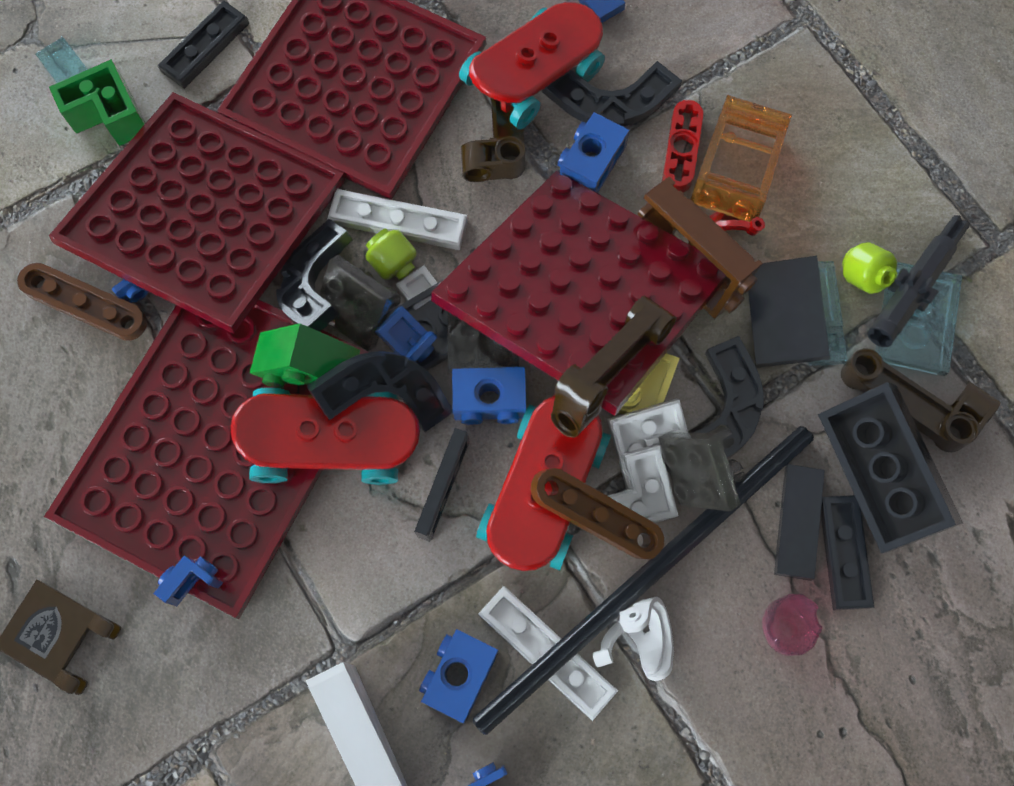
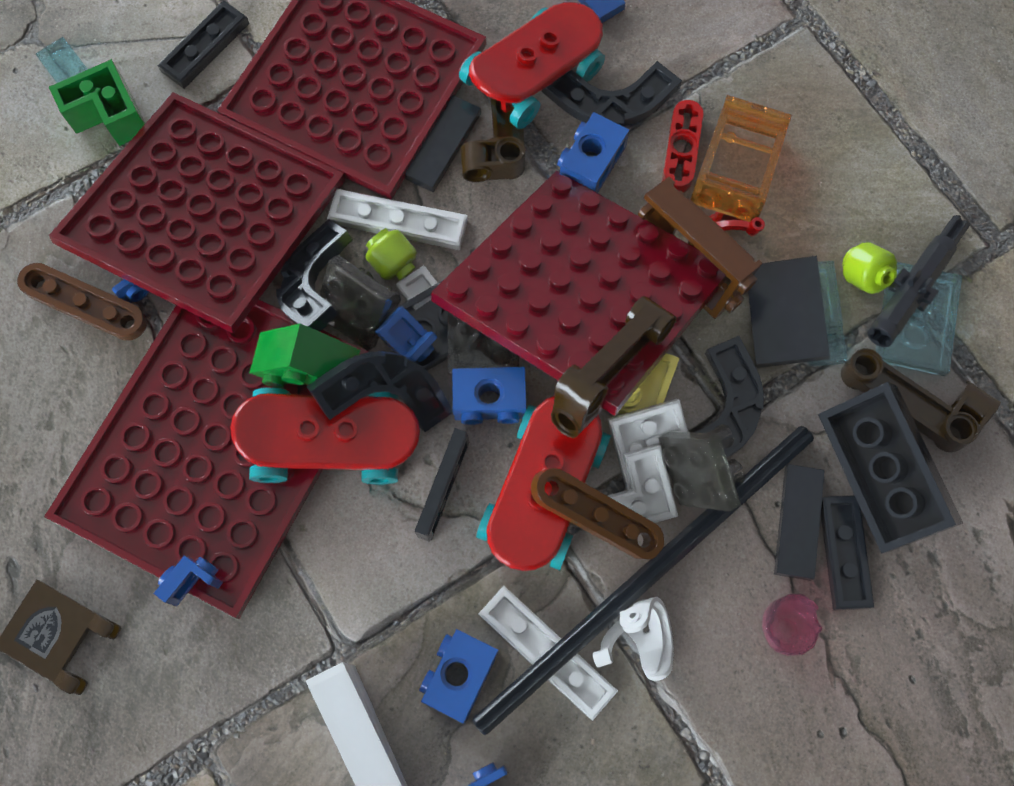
(443, 143): none -> black tile

